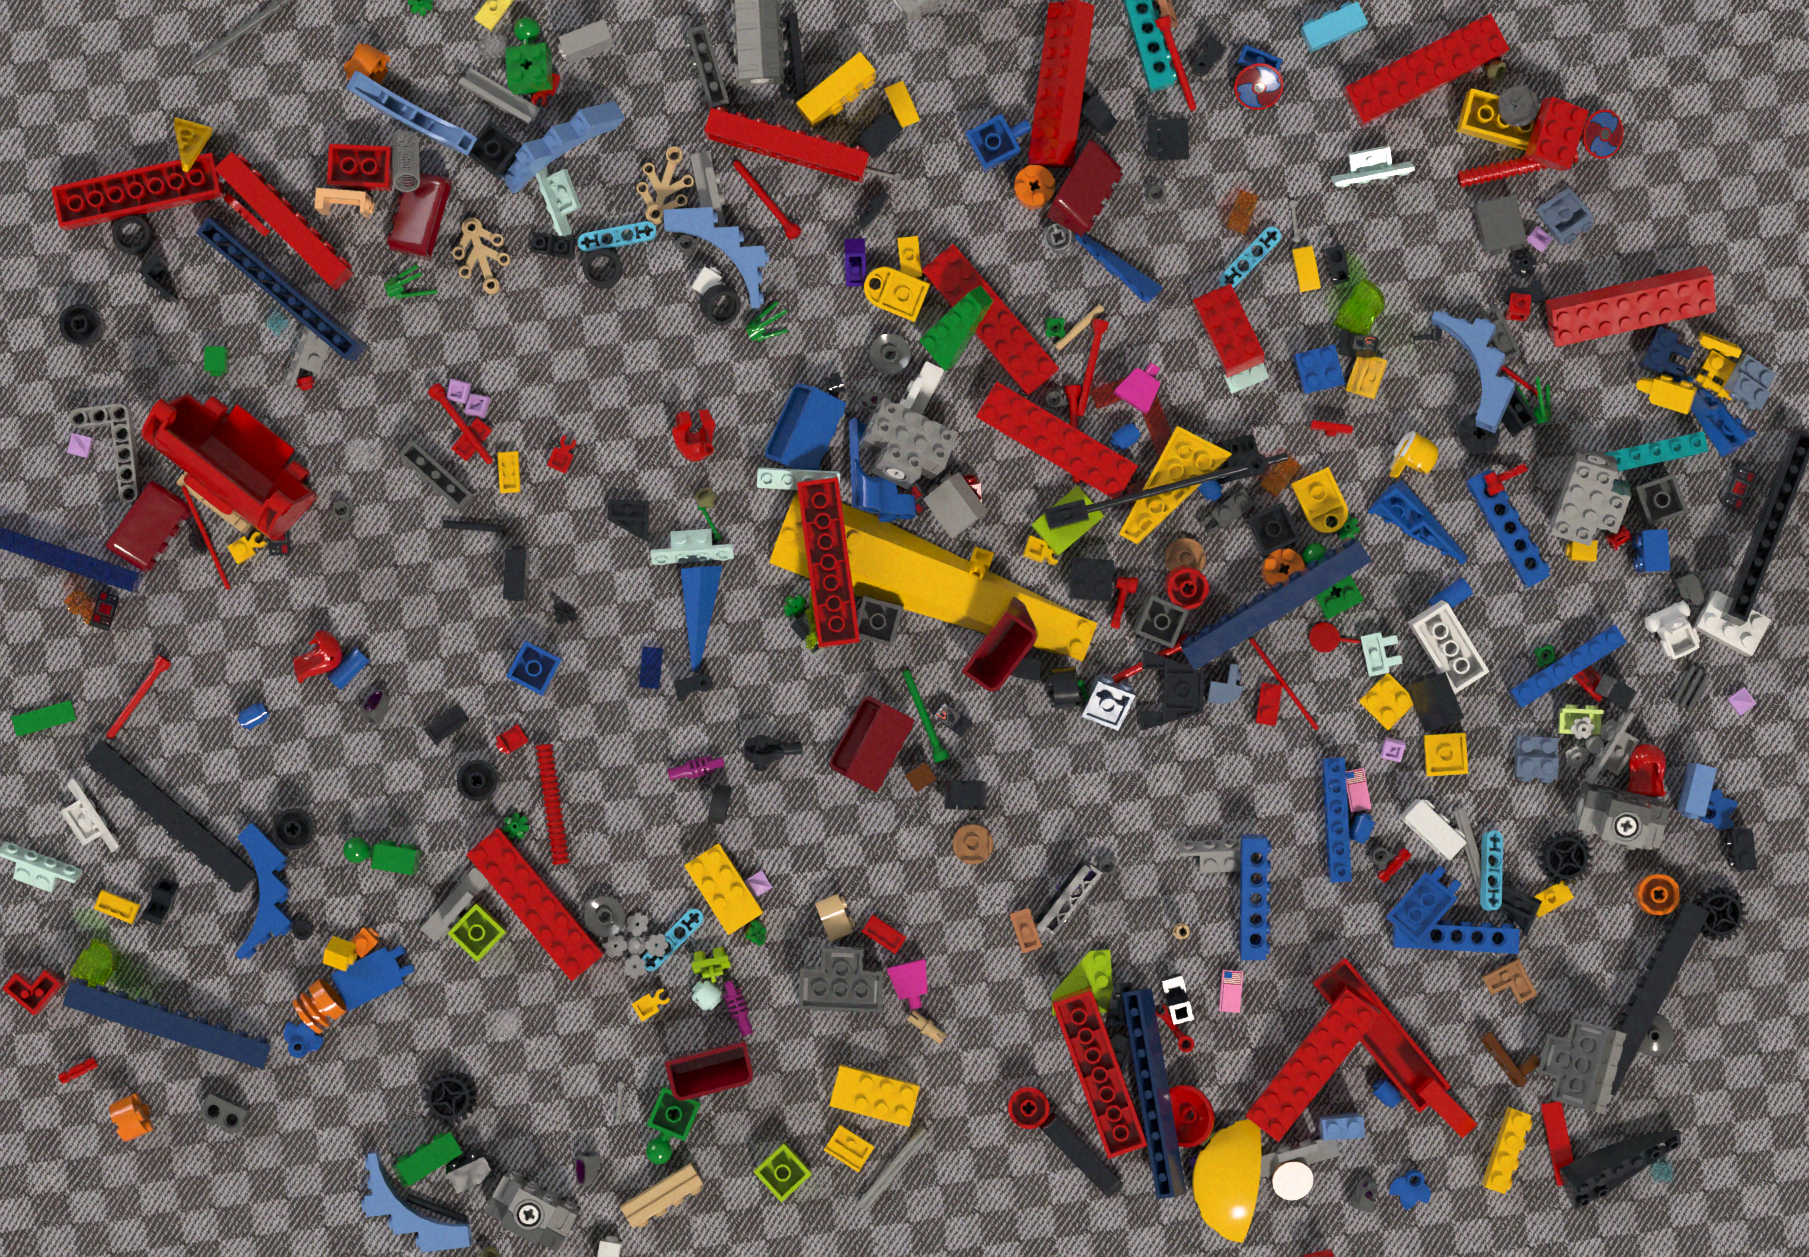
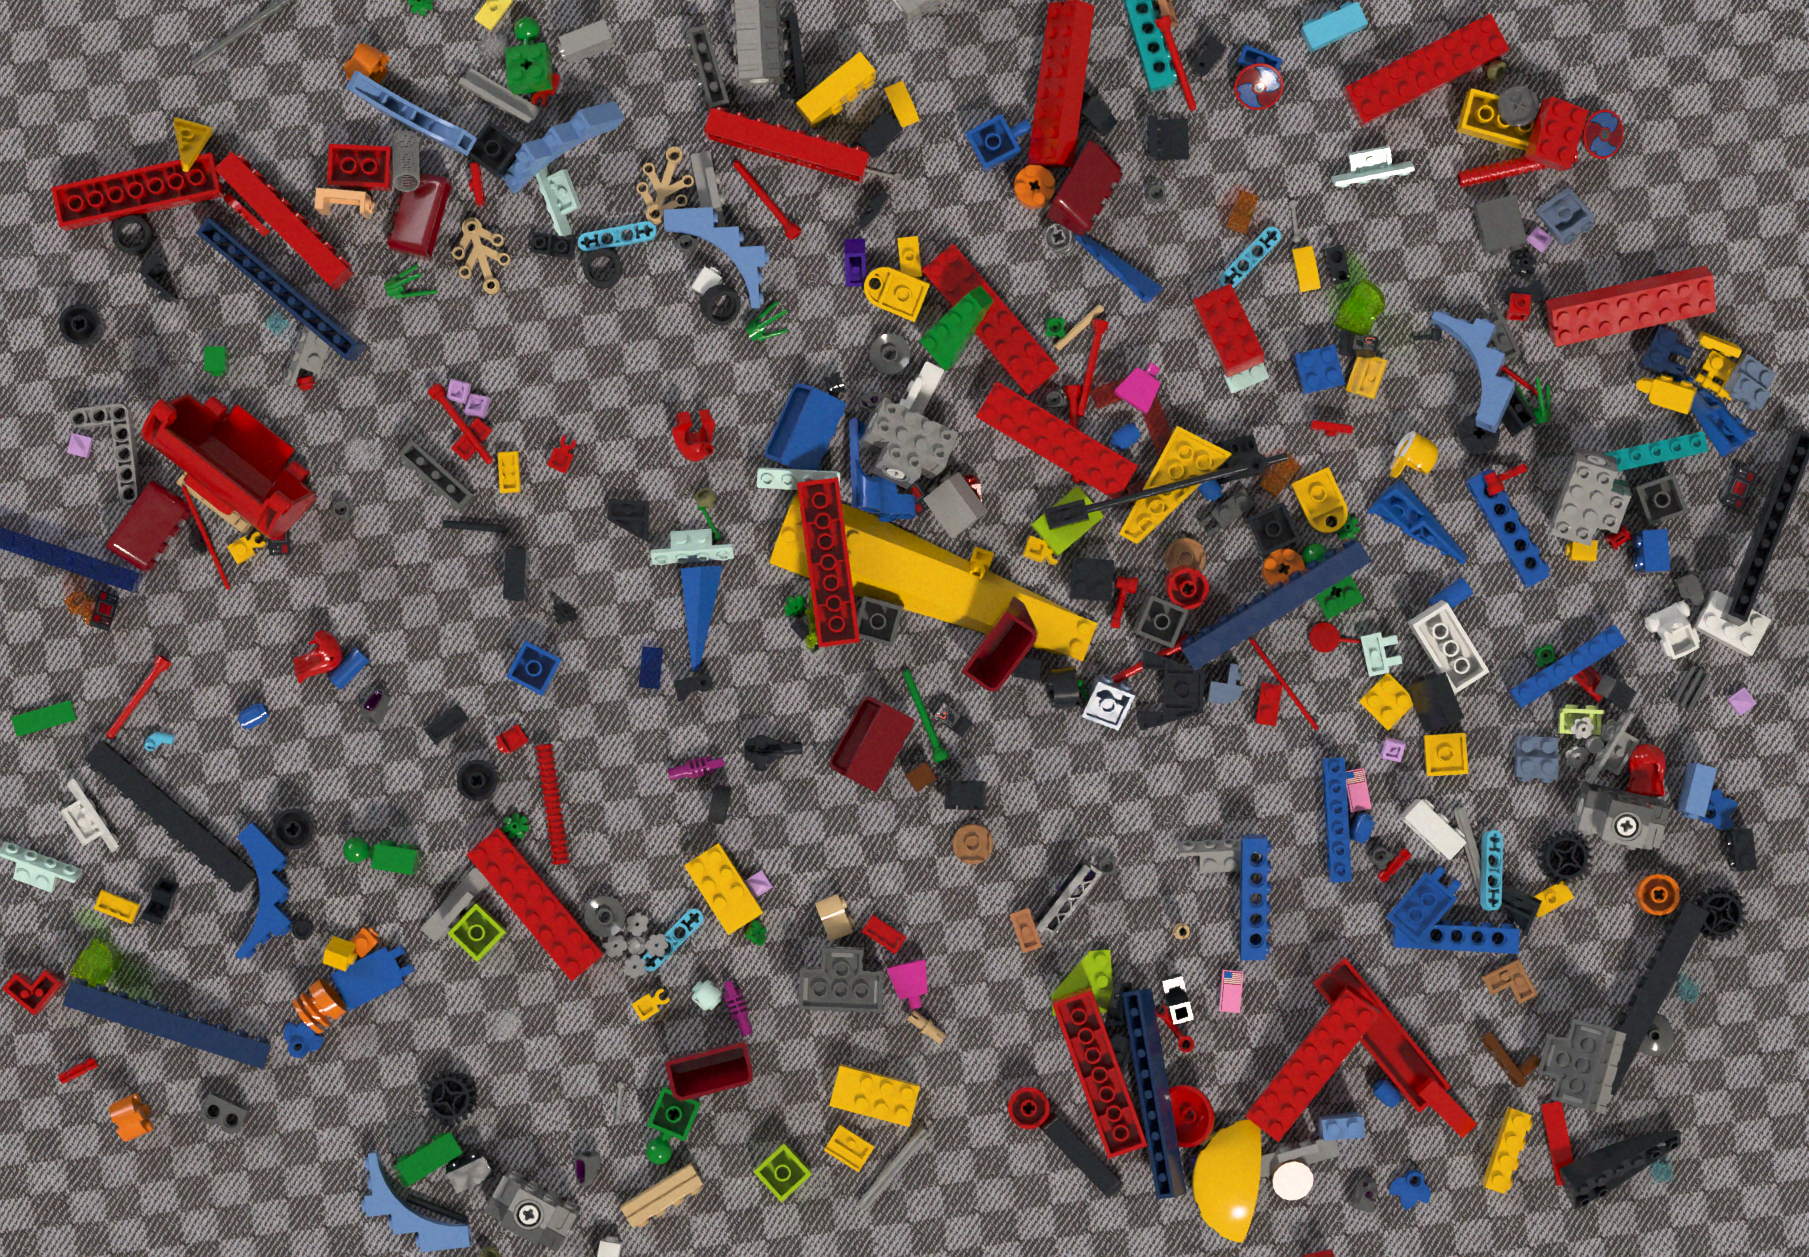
(158, 738): none -> medium azure arm
(476, 184): none -> red plate
(713, 966): lime hips -> none
(1695, 990): none -> clear light blue plate

